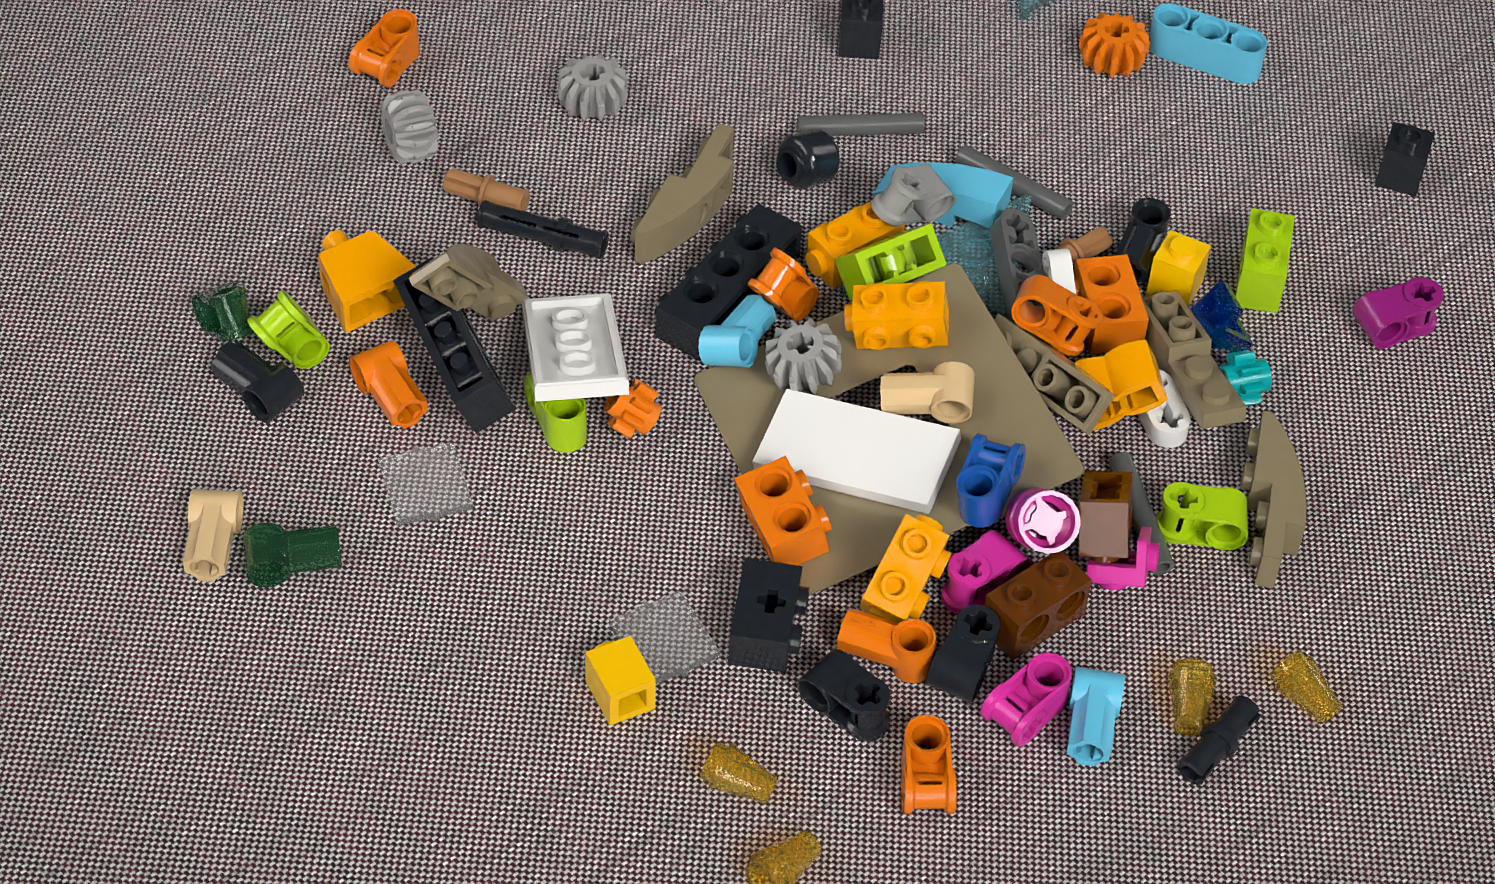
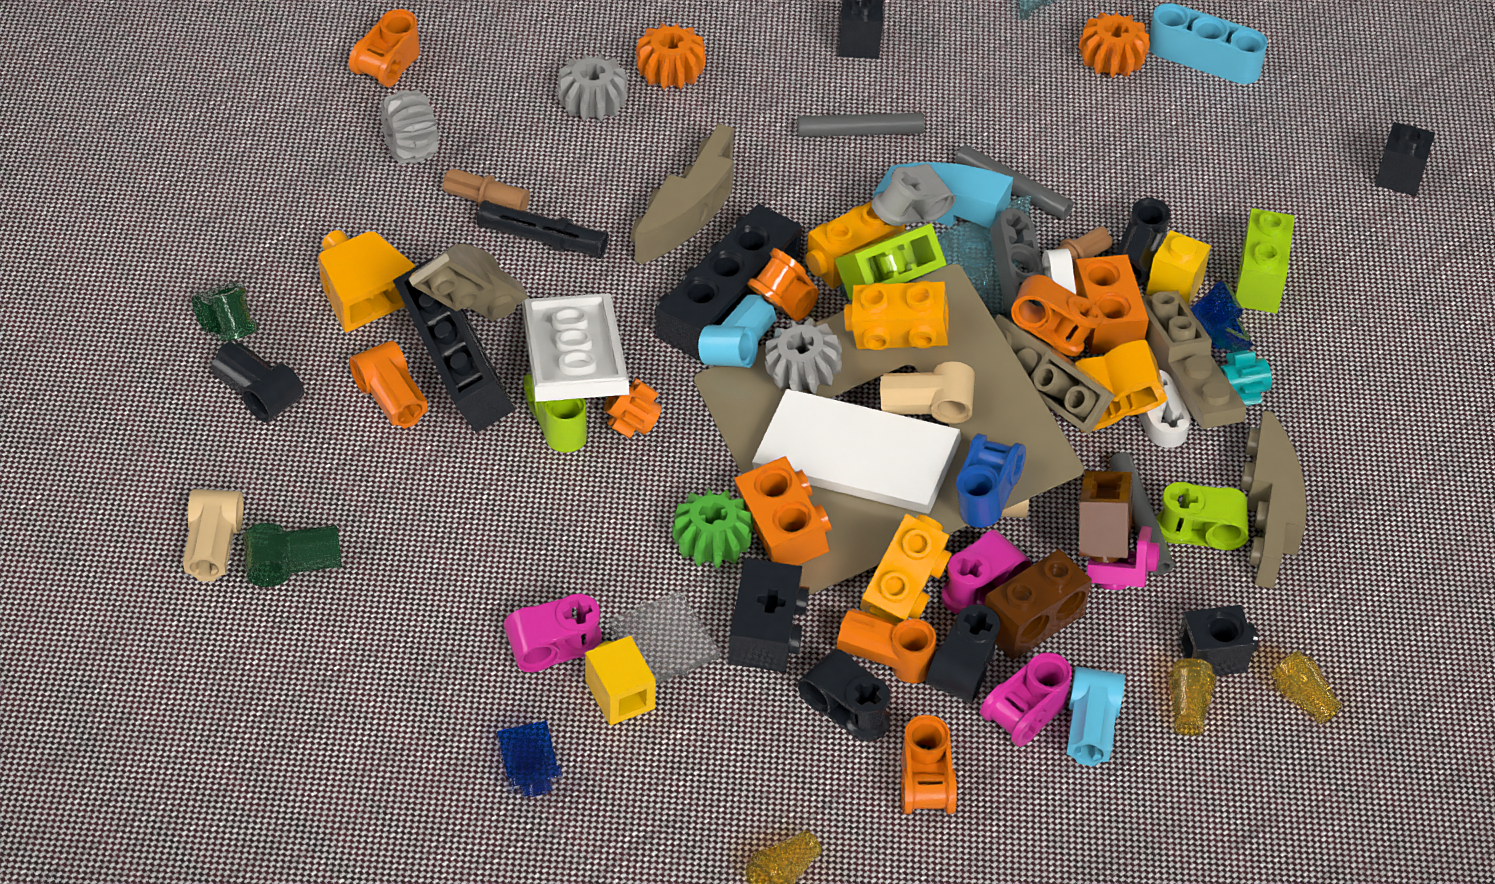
(291, 332): lime piece -> none
(425, 484): clear piece -> none
(528, 759): none -> clear blue bracket
(550, 635): none -> dark pink piece
(670, 56): none -> orange gear
(712, 528): none -> bright green gear
(738, 774): clear yellow cone -> none
(808, 159): black head -> none
(1042, 520): wheel -> none
(1218, 740): black pin -> none
(1219, 638): none -> black brick
(1399, 311): magenta piece -> none

